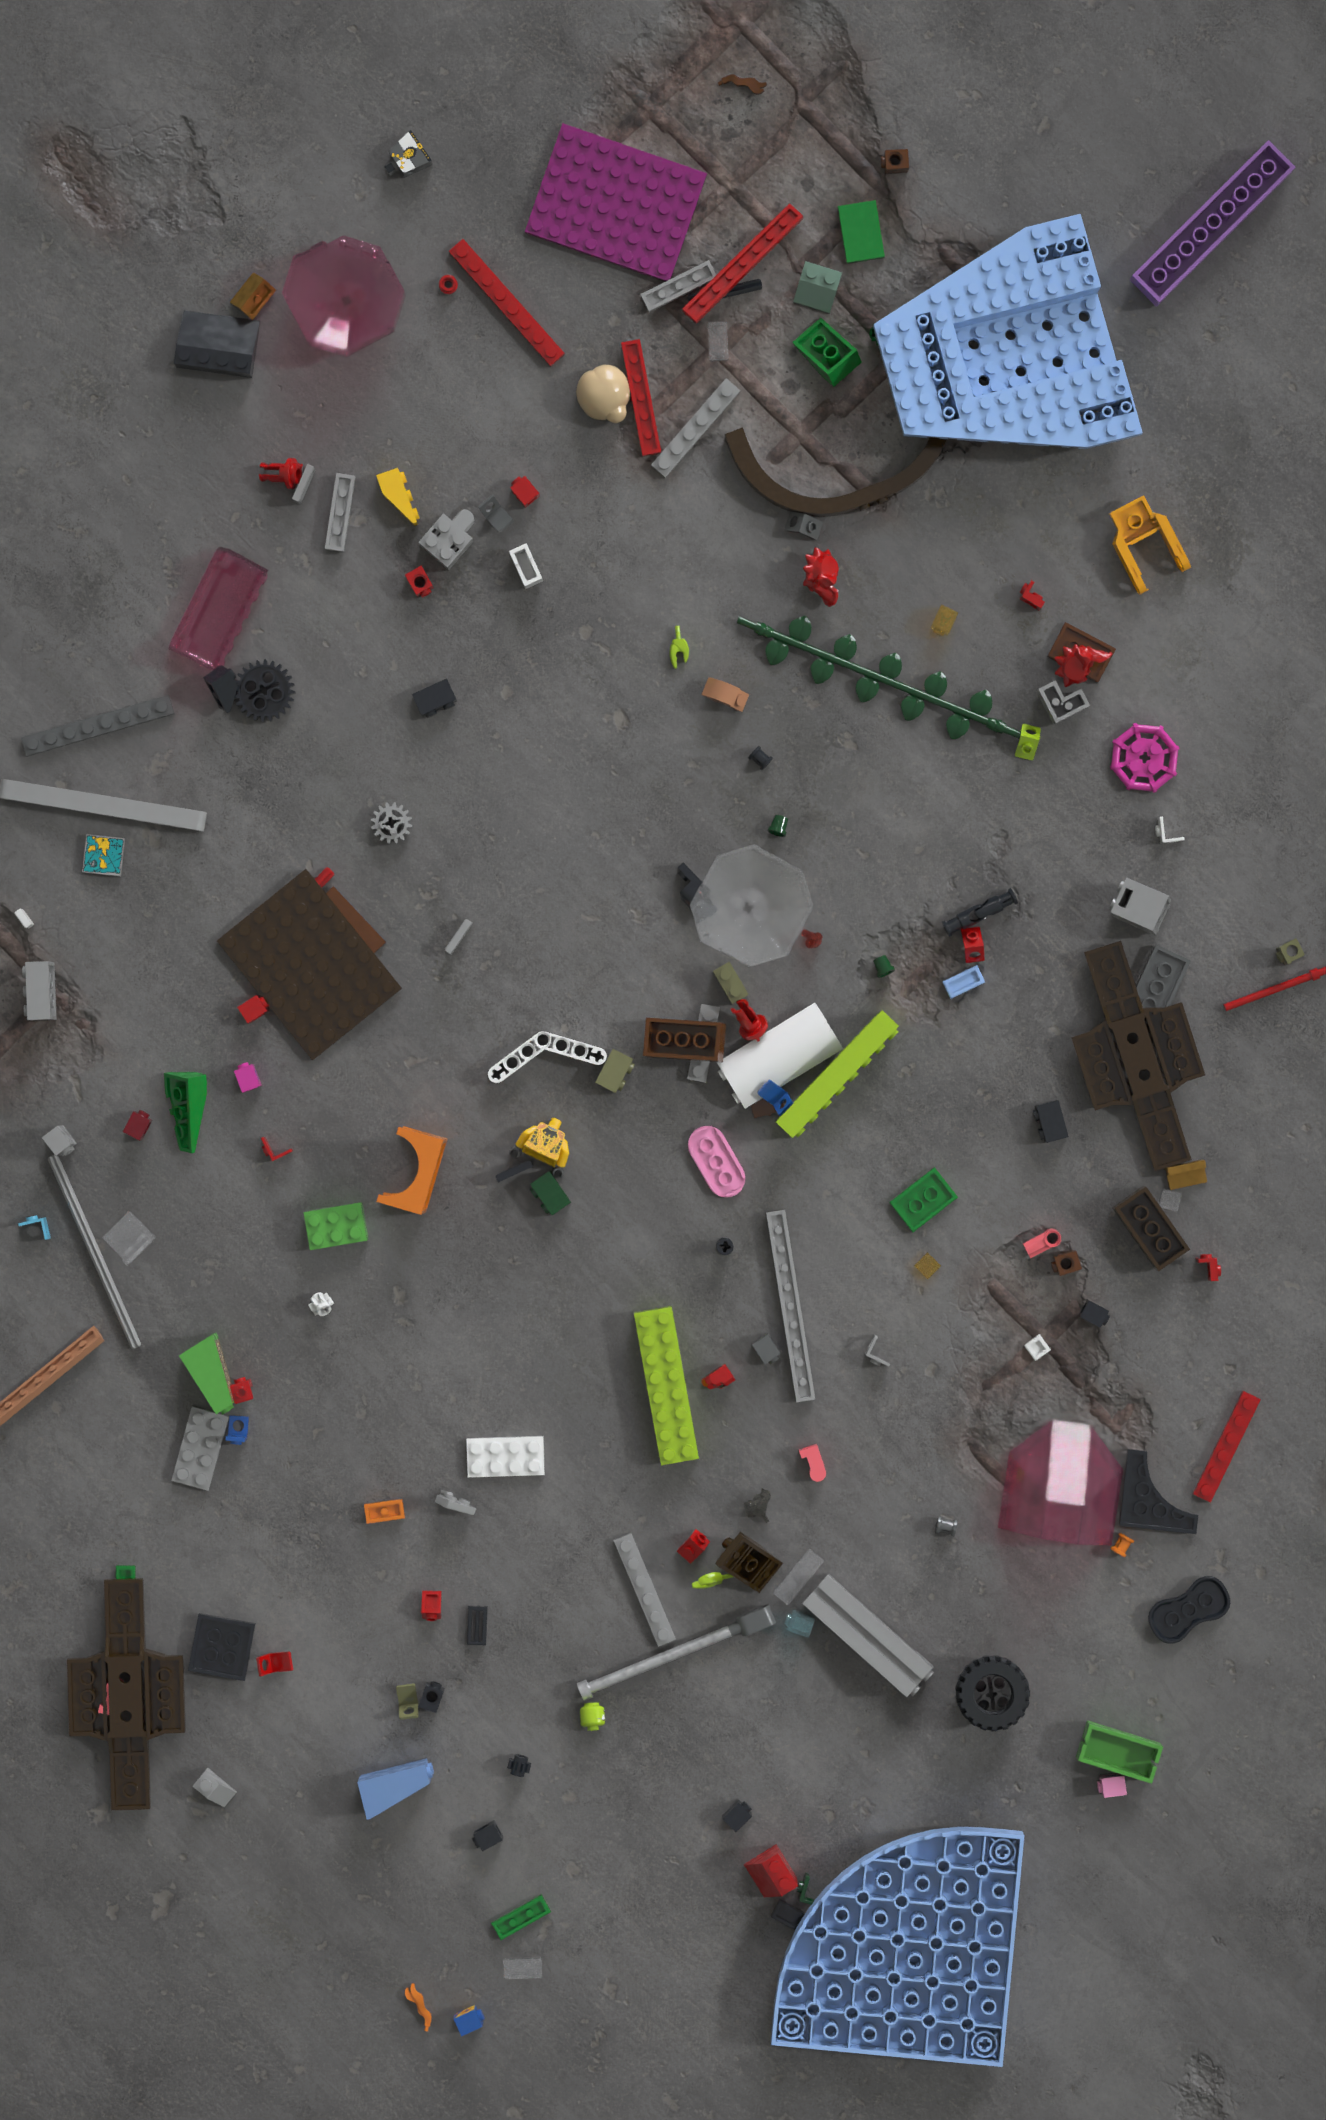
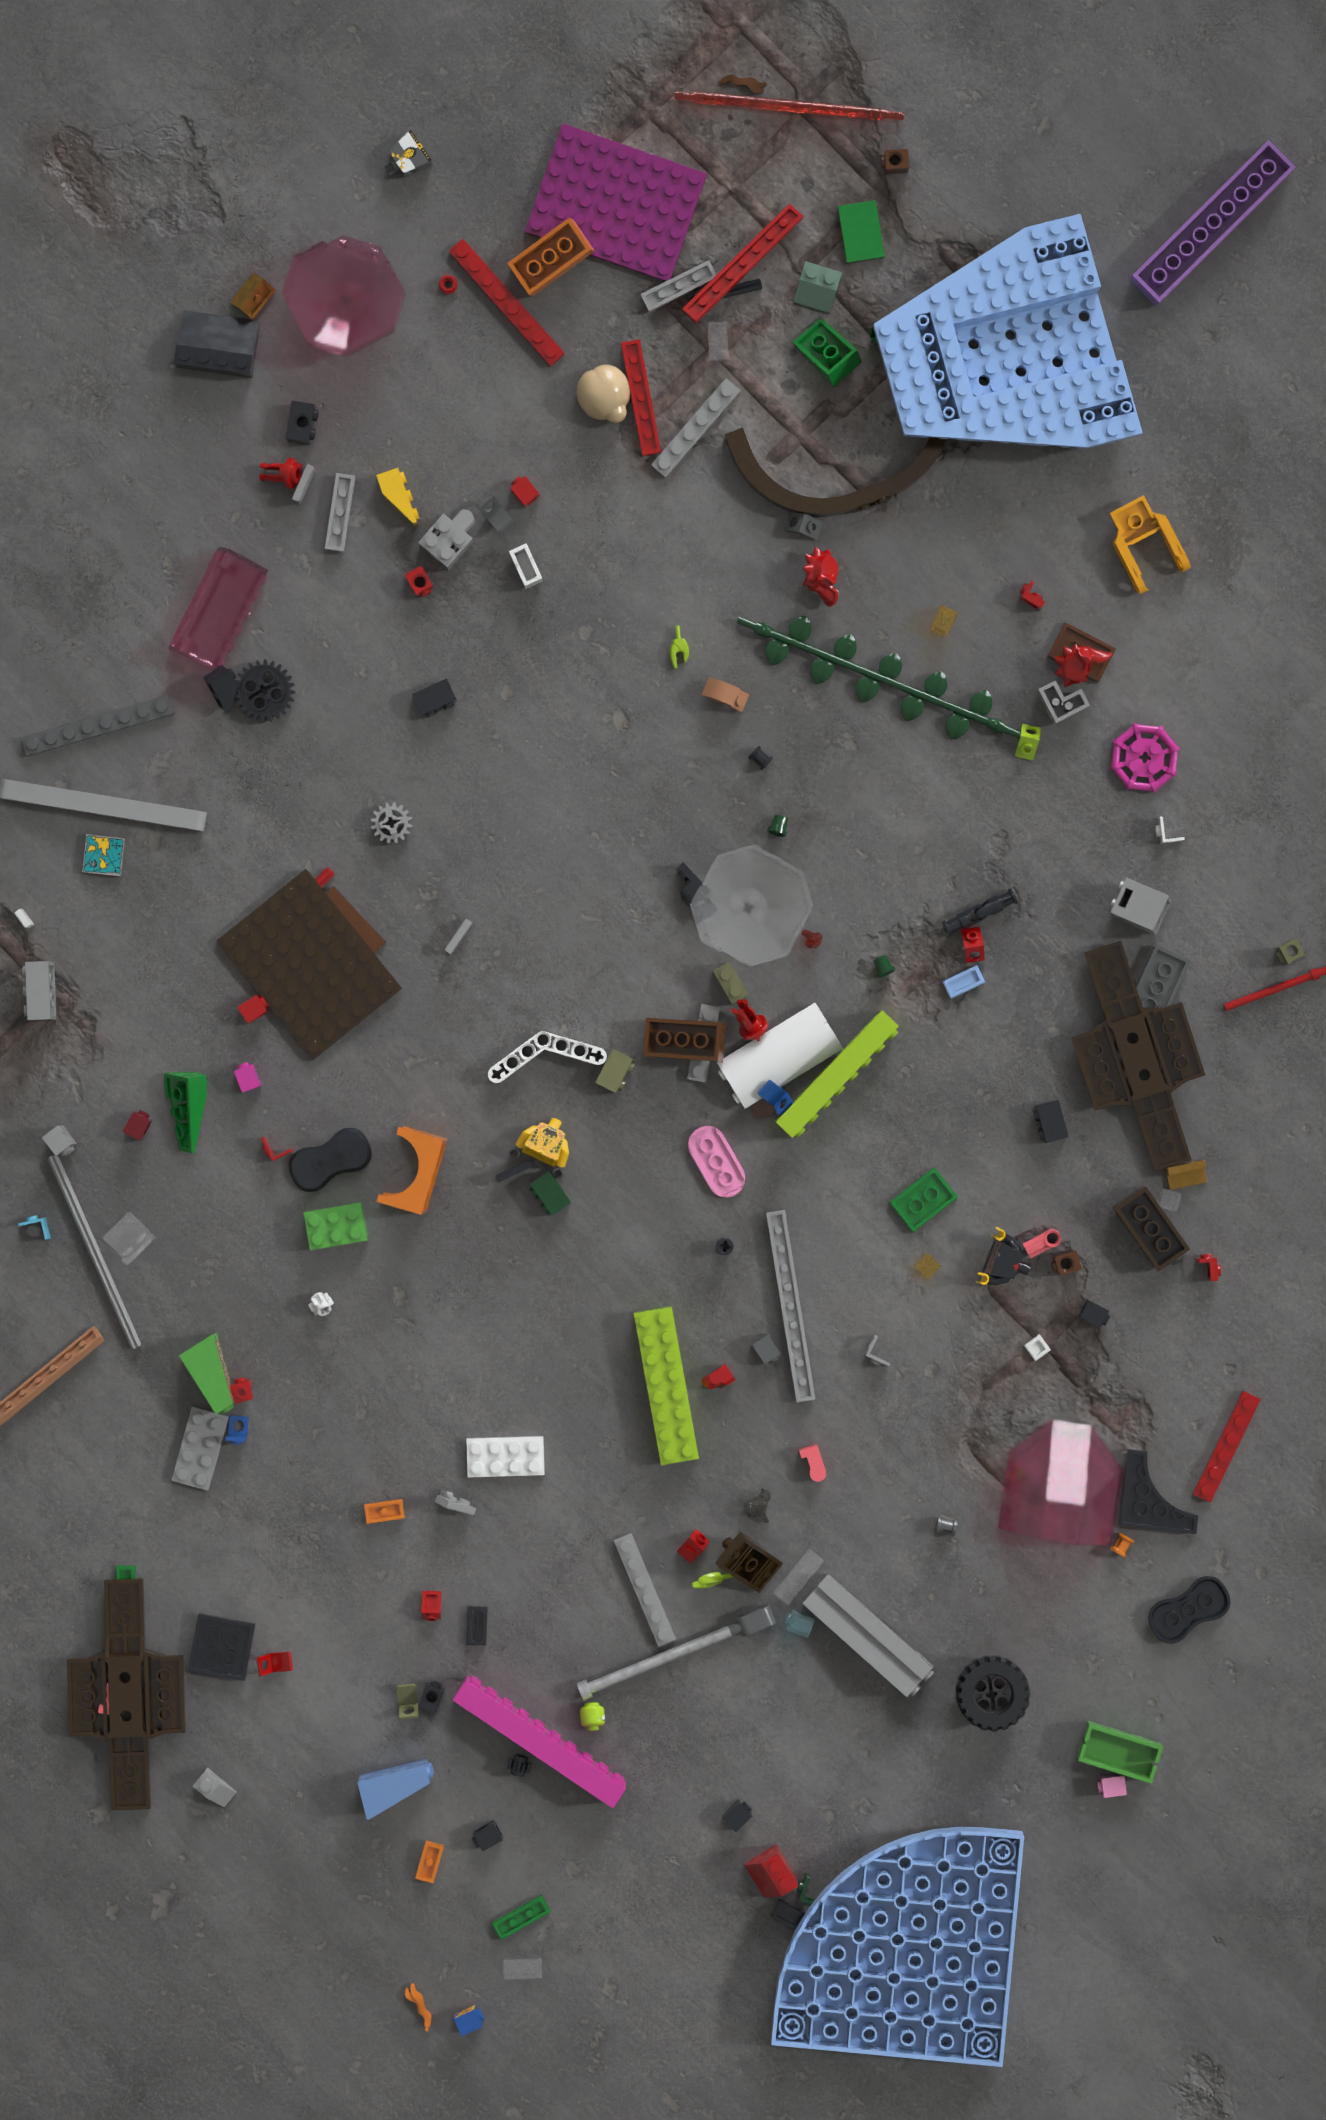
(300, 411): none -> black brick
(343, 1153): none -> black plate
(429, 1861): none -> orange plate
(540, 1741): none -> dark pink brick
(551, 257): none -> orange brick
(789, 105): none -> clear red axle
(1003, 1261): none -> torso

